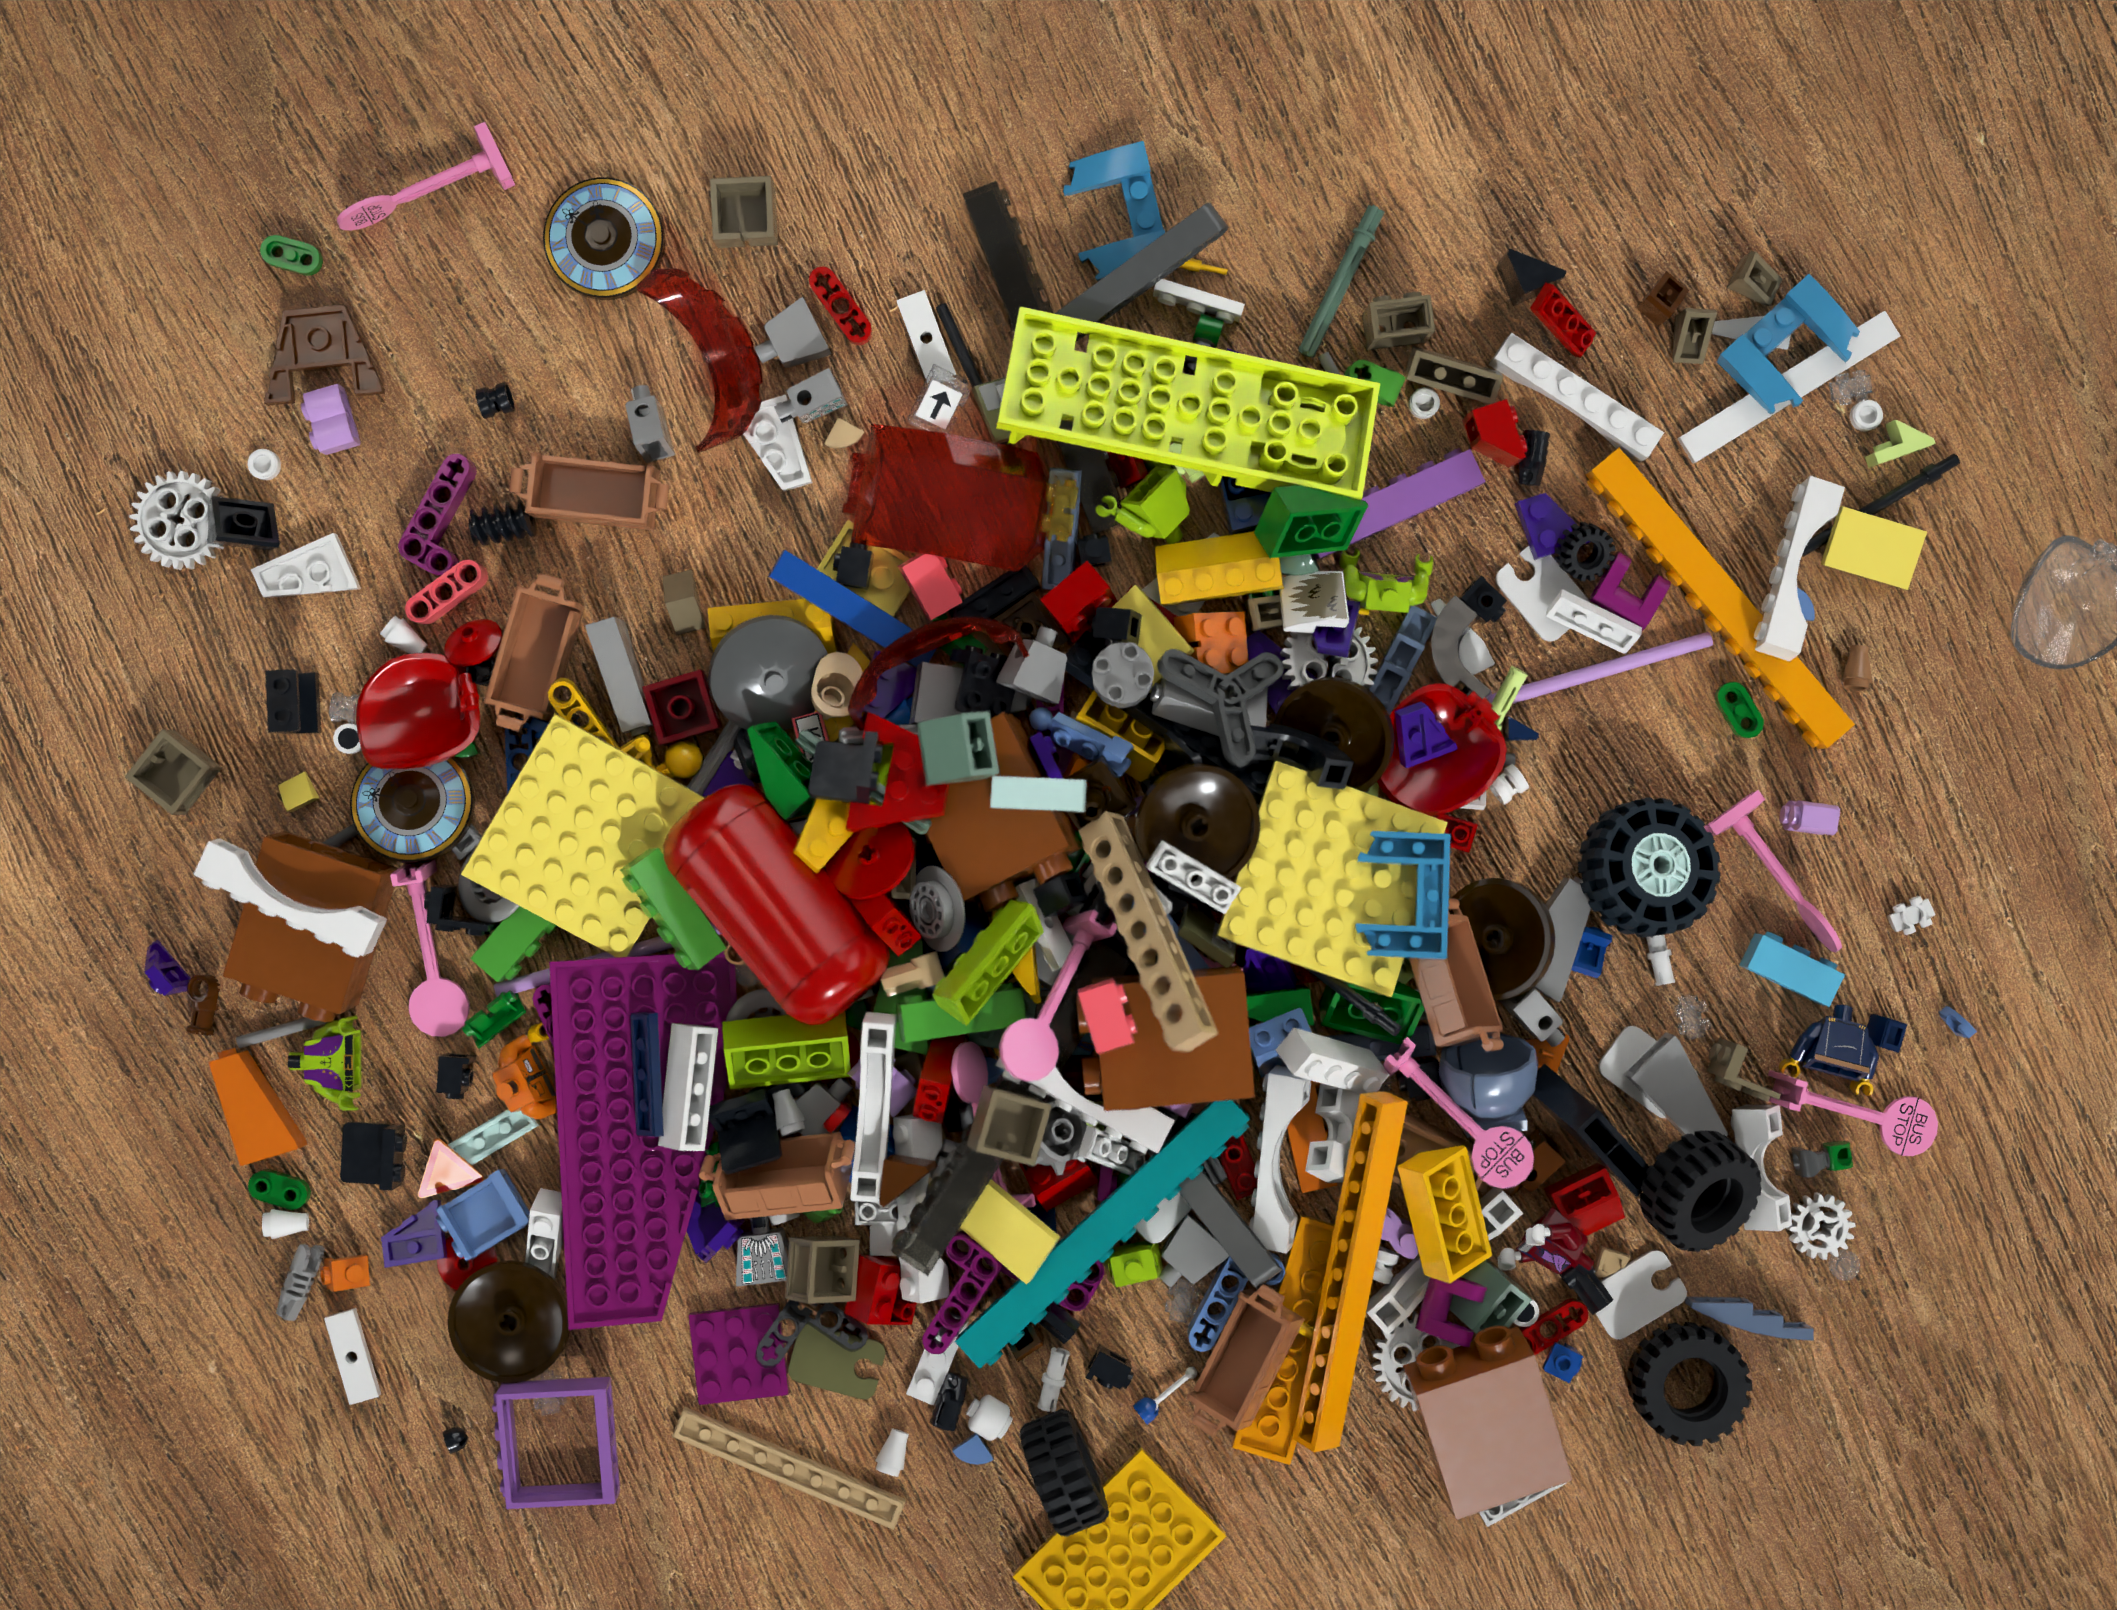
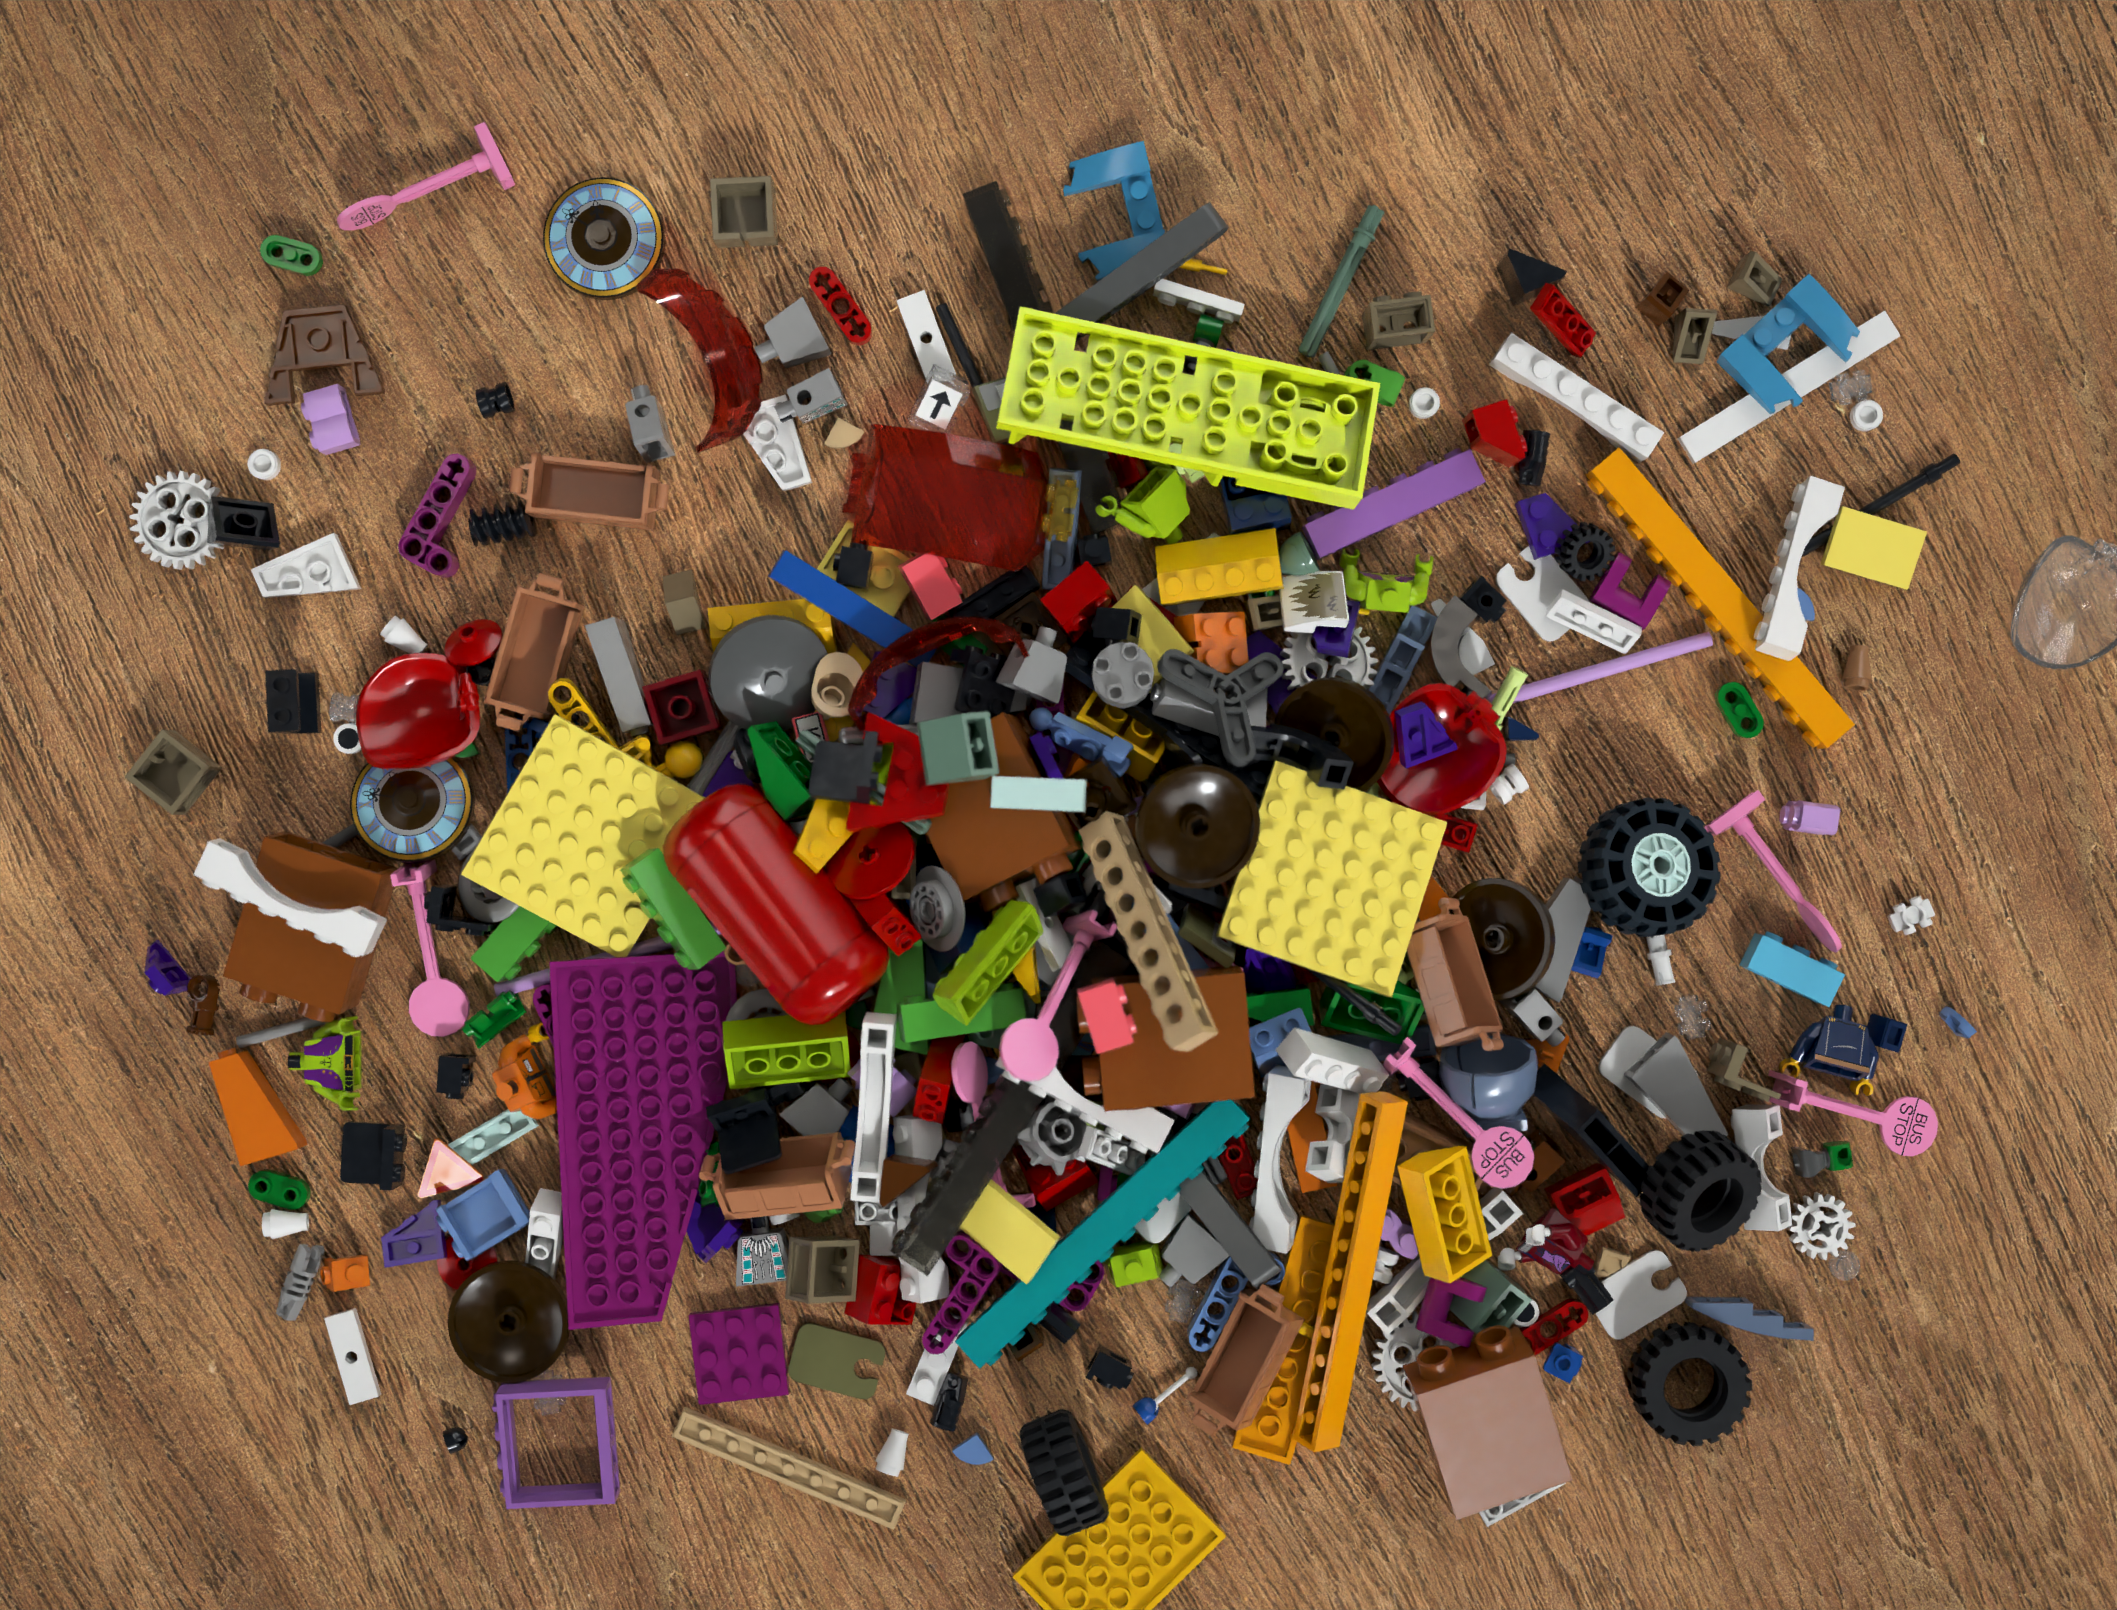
(297, 792): light yellow slope -> none
(432, 593): coral beam -> none
(647, 1074): dark blue tile -> none
(688, 1087): white brick -> none
(787, 1113): light grey cone -> none
(799, 1319): black beam -> none
(837, 1117): red tile -> none
(920, 972): tan piece -> none
(989, 1417): white head -> none
(1009, 1125): dark tan piece -> none
(1053, 1379): white pin -> none
(1179, 869): white tile -> none
(1308, 521): green slope -> none
(1432, 857): dark azure wedge -> none
(1453, 375): dark tan brick -> none
(1902, 442): yellowish green slope -> none

